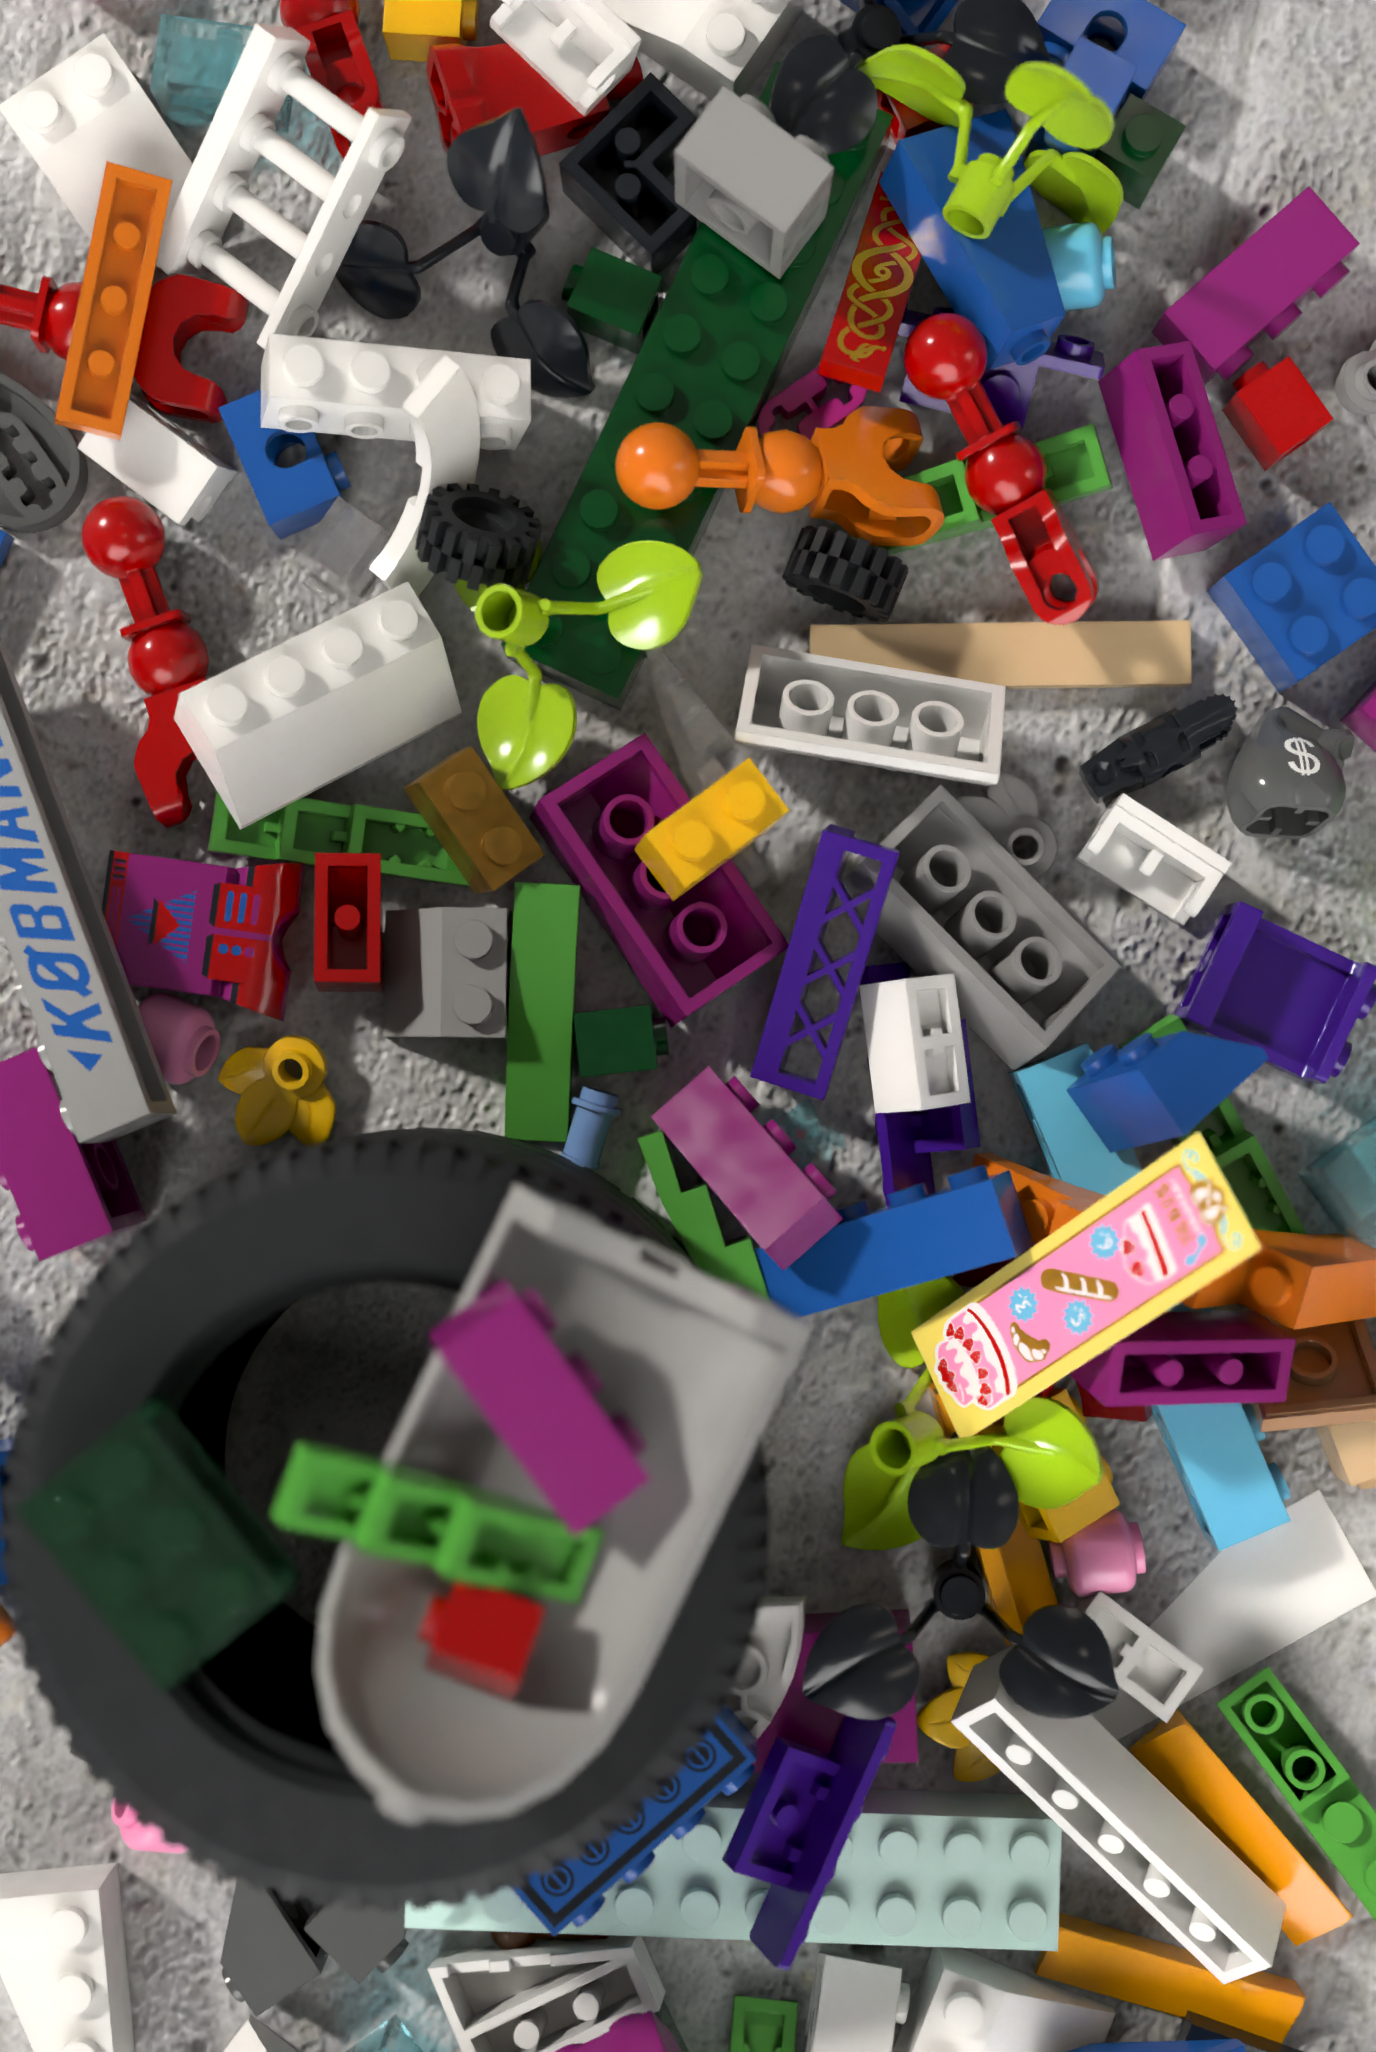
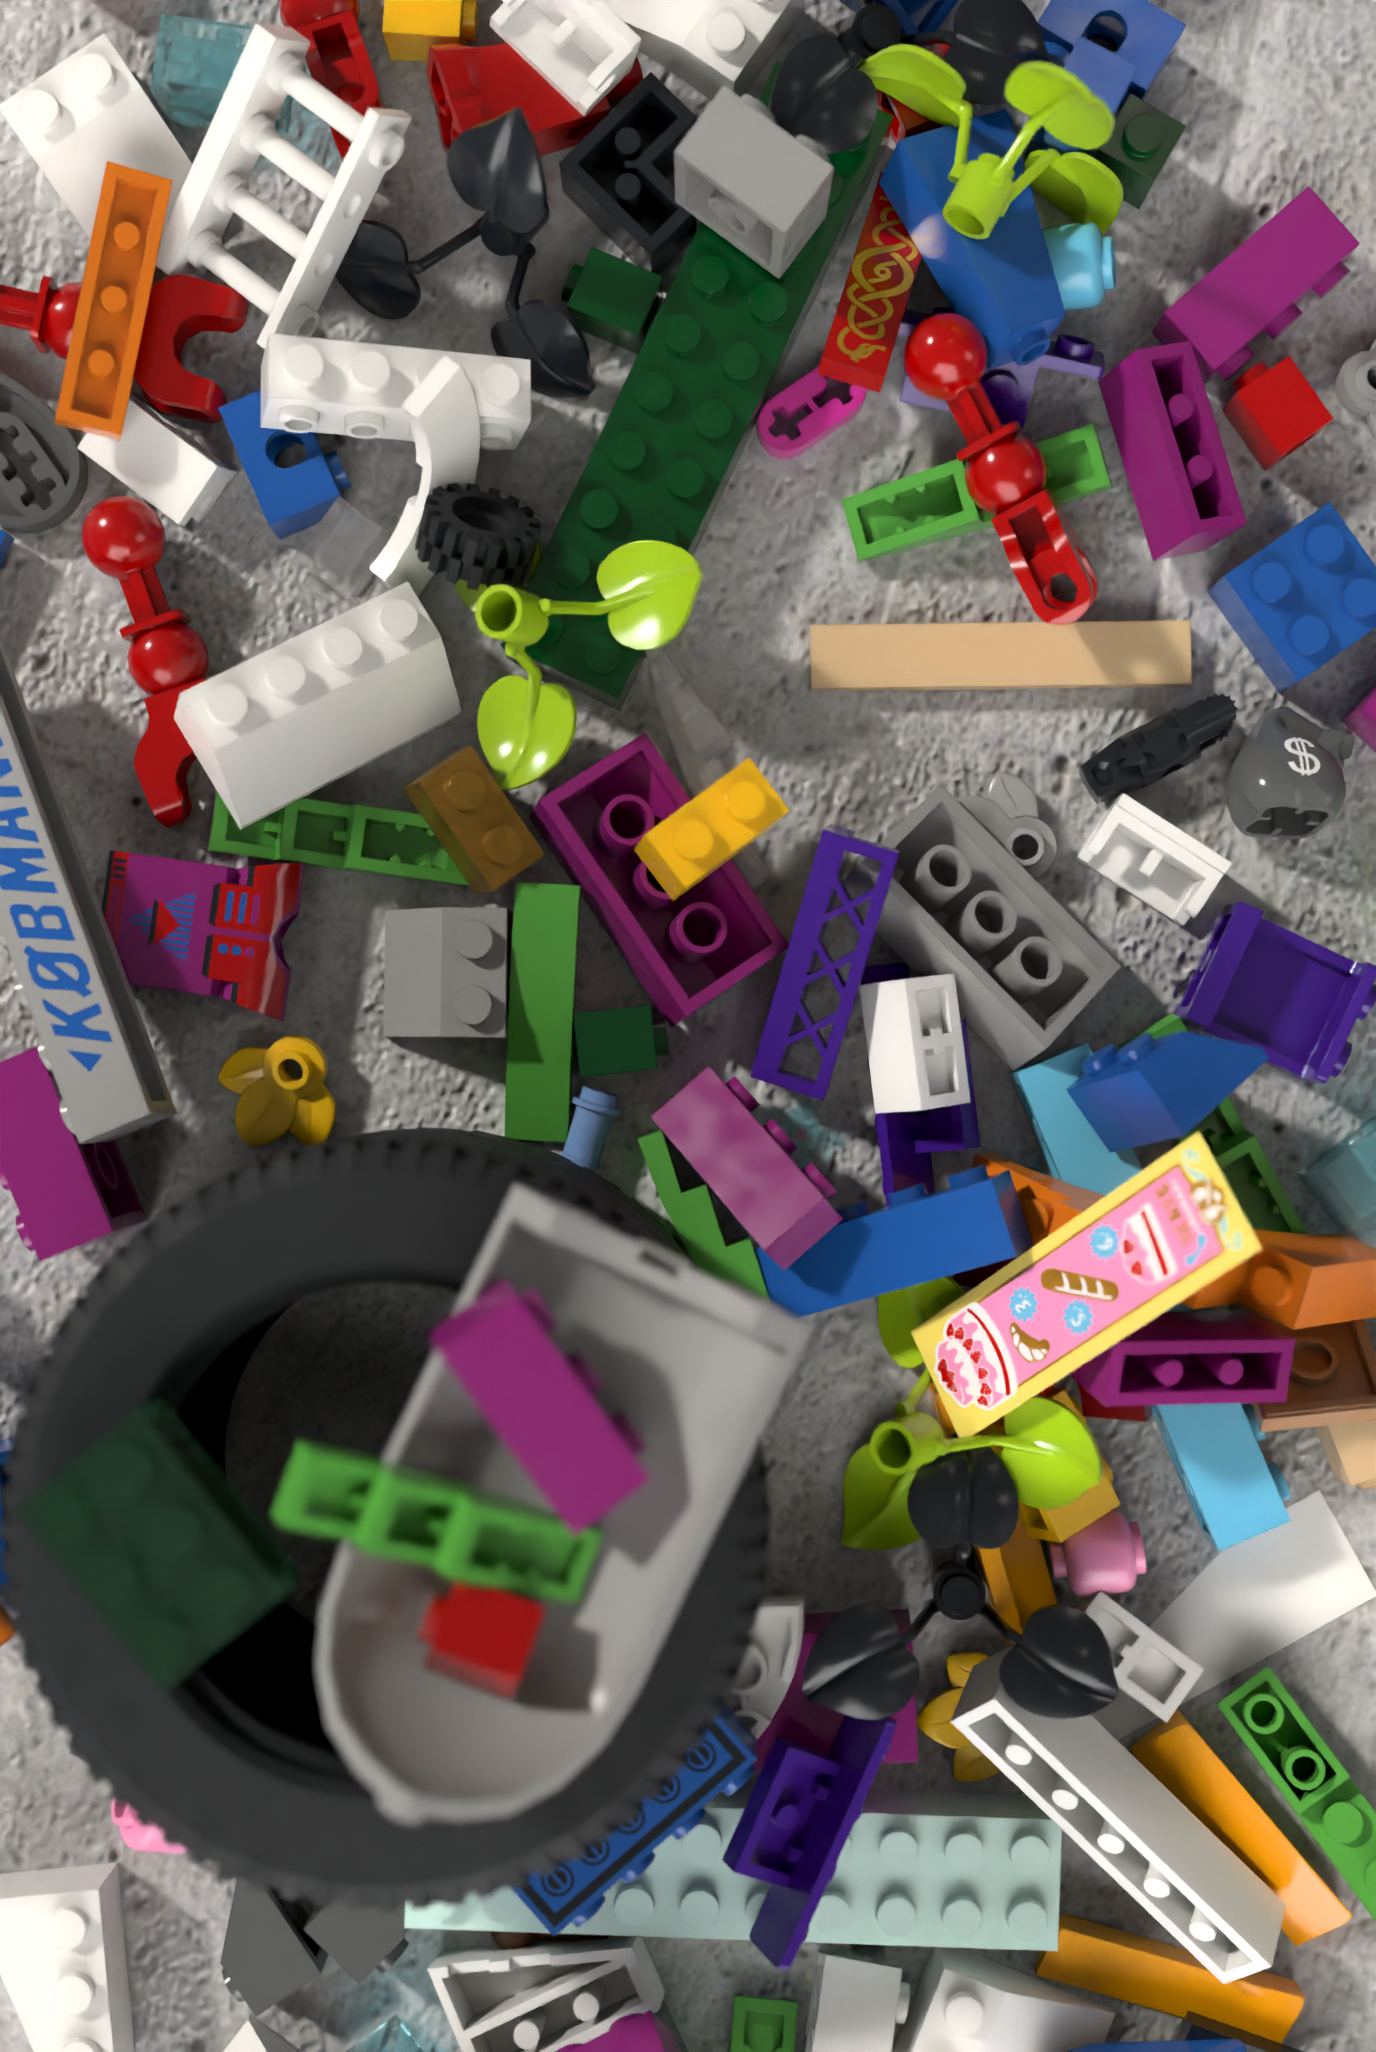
(180, 1036): bright pink head -> none
(348, 922): red slope -> none
(838, 474): orange piece -> none
(845, 573): black tyre -> none
(872, 715): white slope -> none

